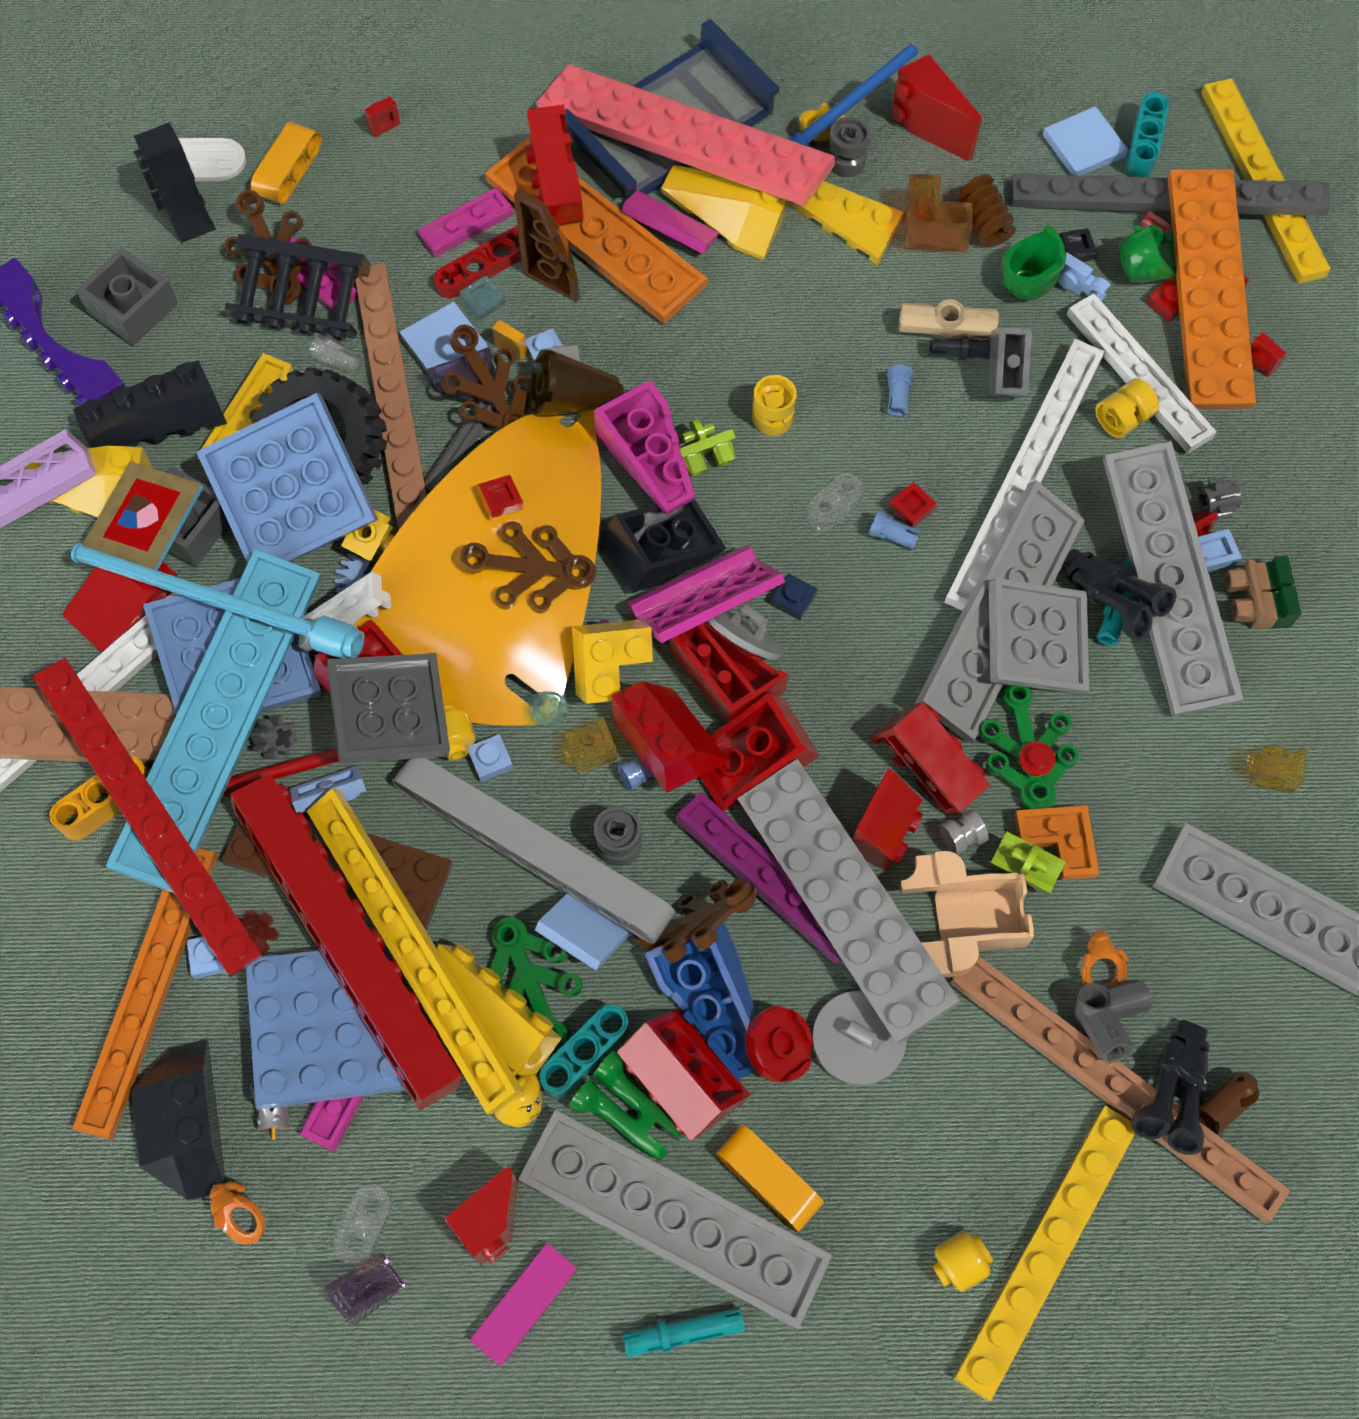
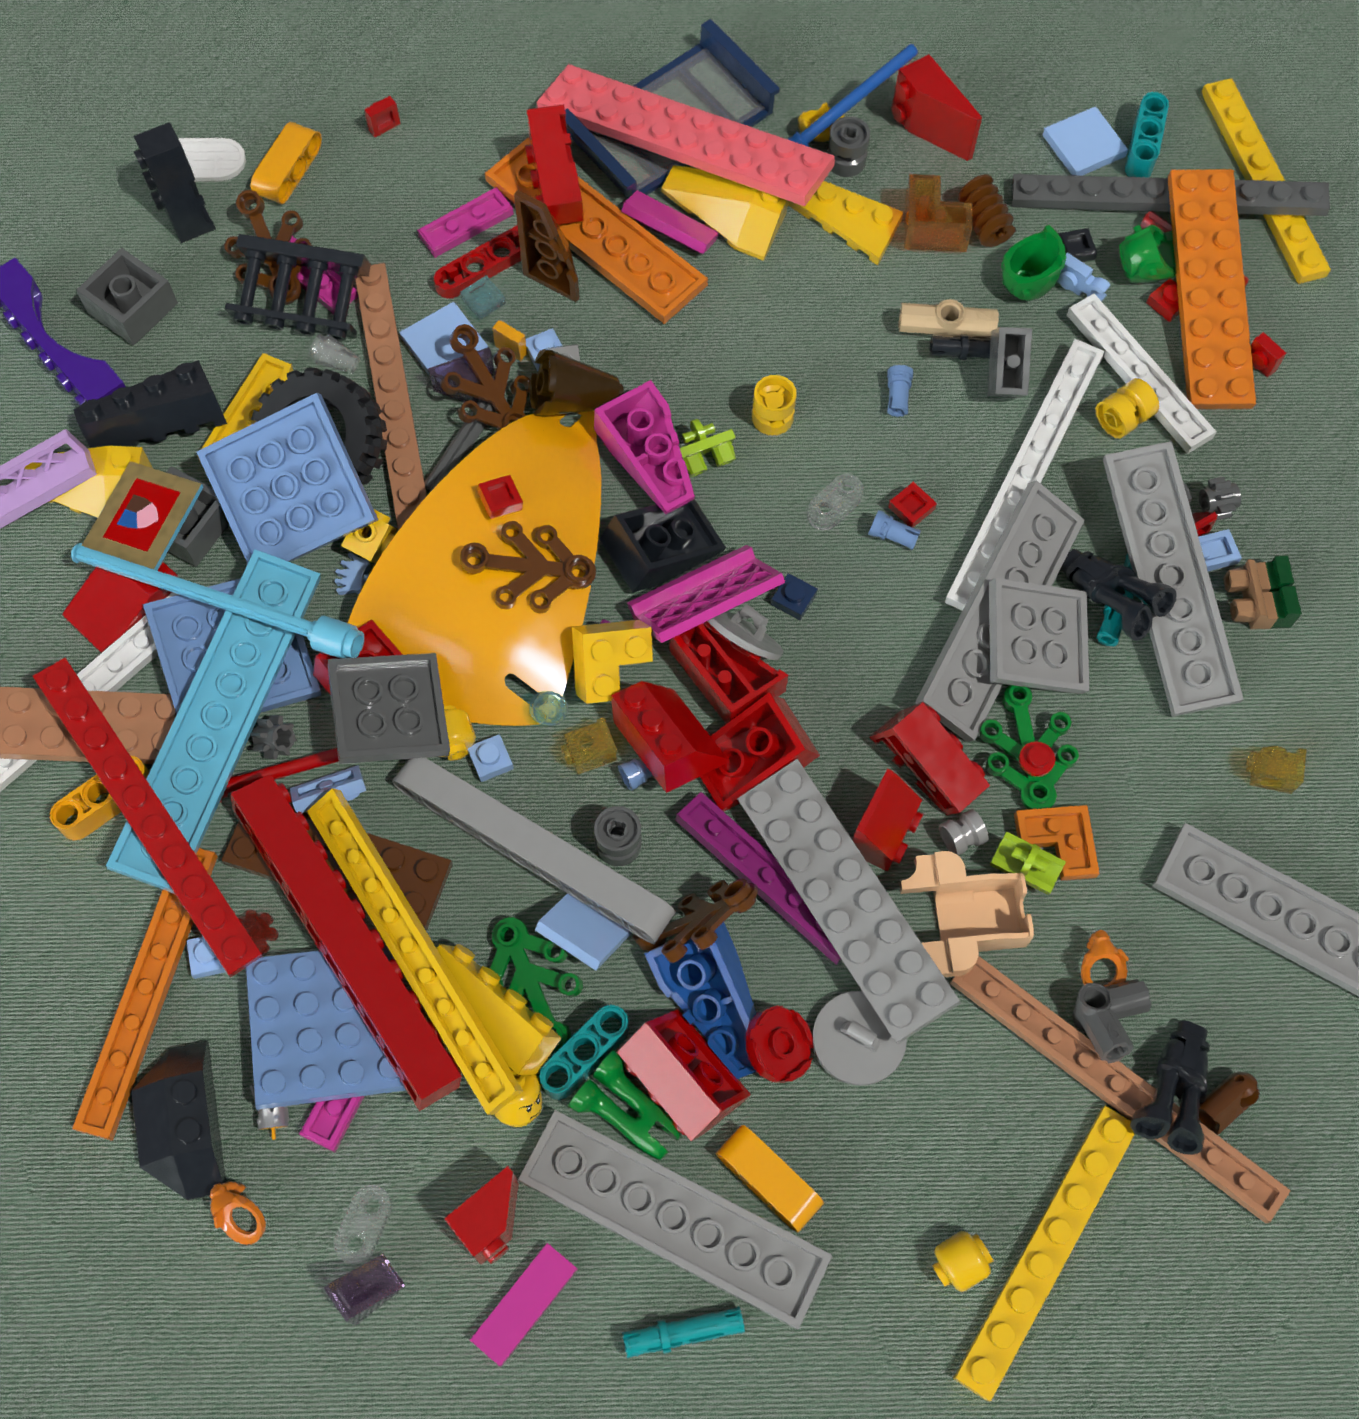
(351, 604): white plate -> none

